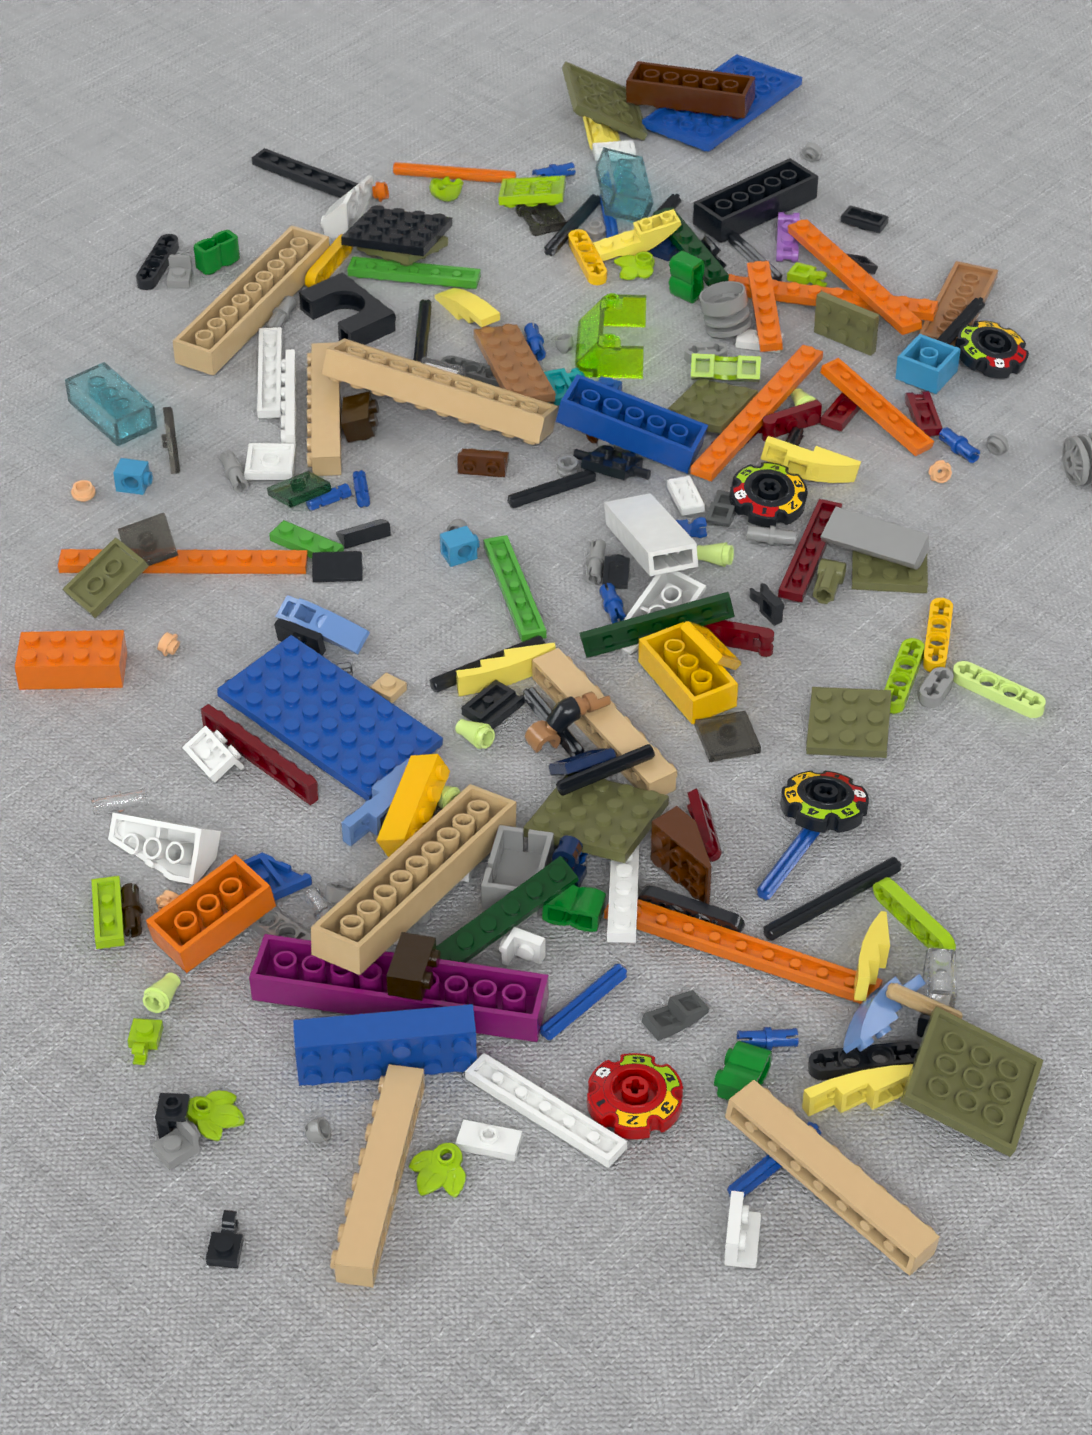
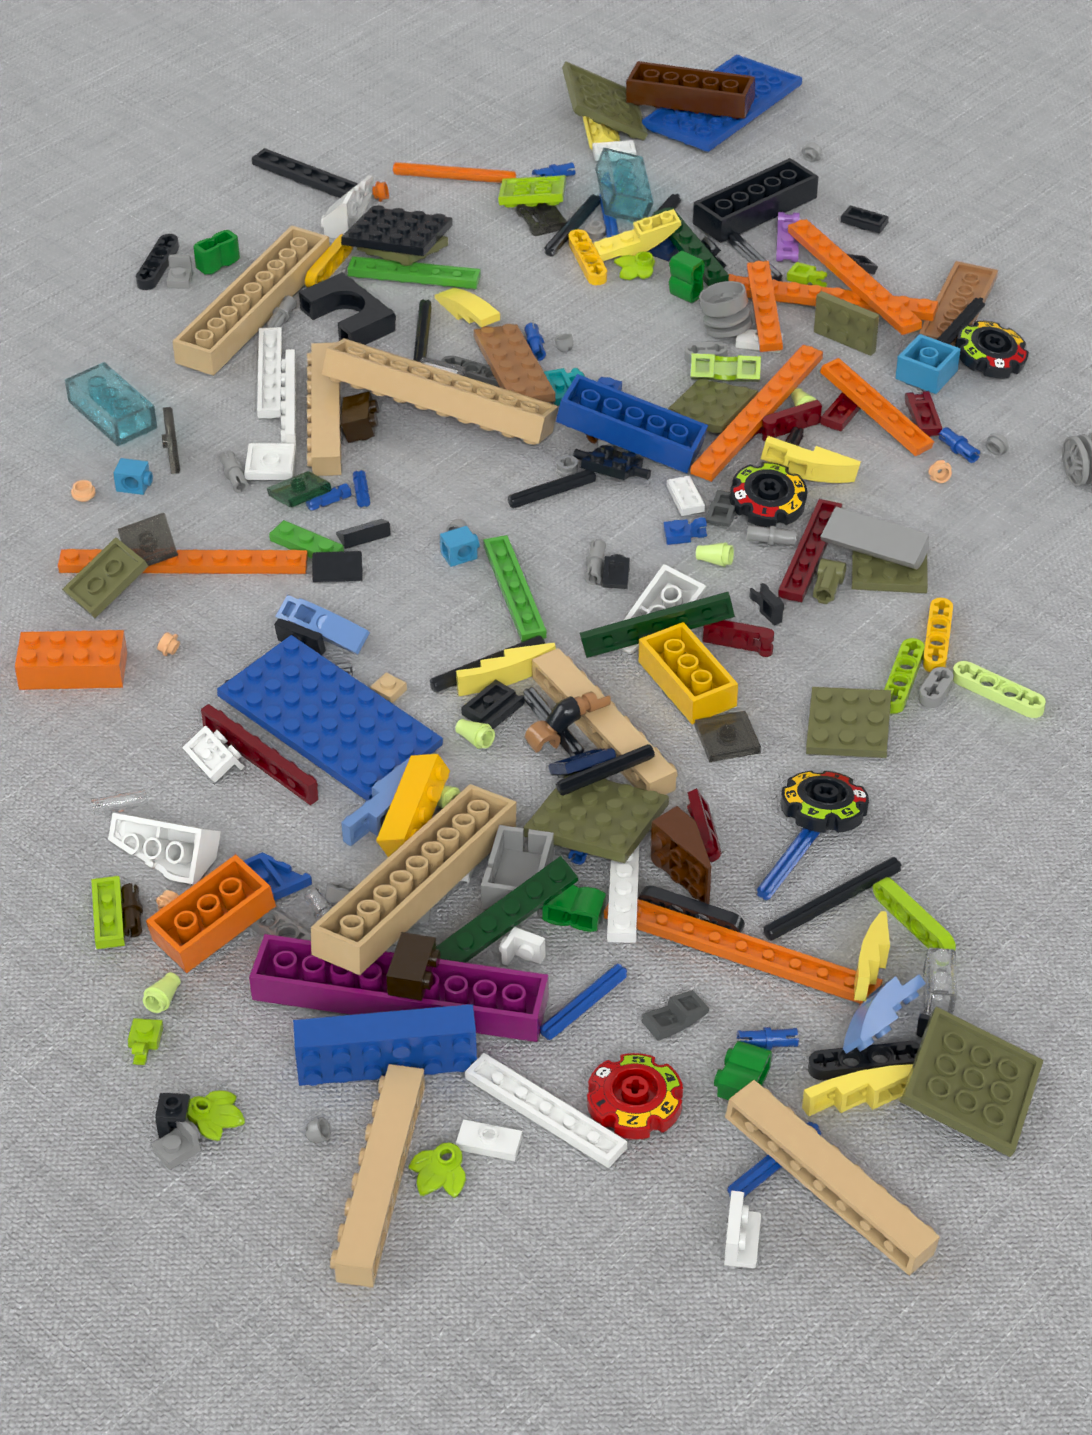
(225, 1246): black plate -> none
(445, 189): lime hair -> none
(482, 462): reddish brown bracket -> none
(570, 849): dark blue leg -> none
(602, 353): clear neon green windscreen -> none
(612, 603): blue pin -> none
(651, 534): white brick -> none
(711, 645): yellow tile -> none
(916, 1000): tan axle -> none

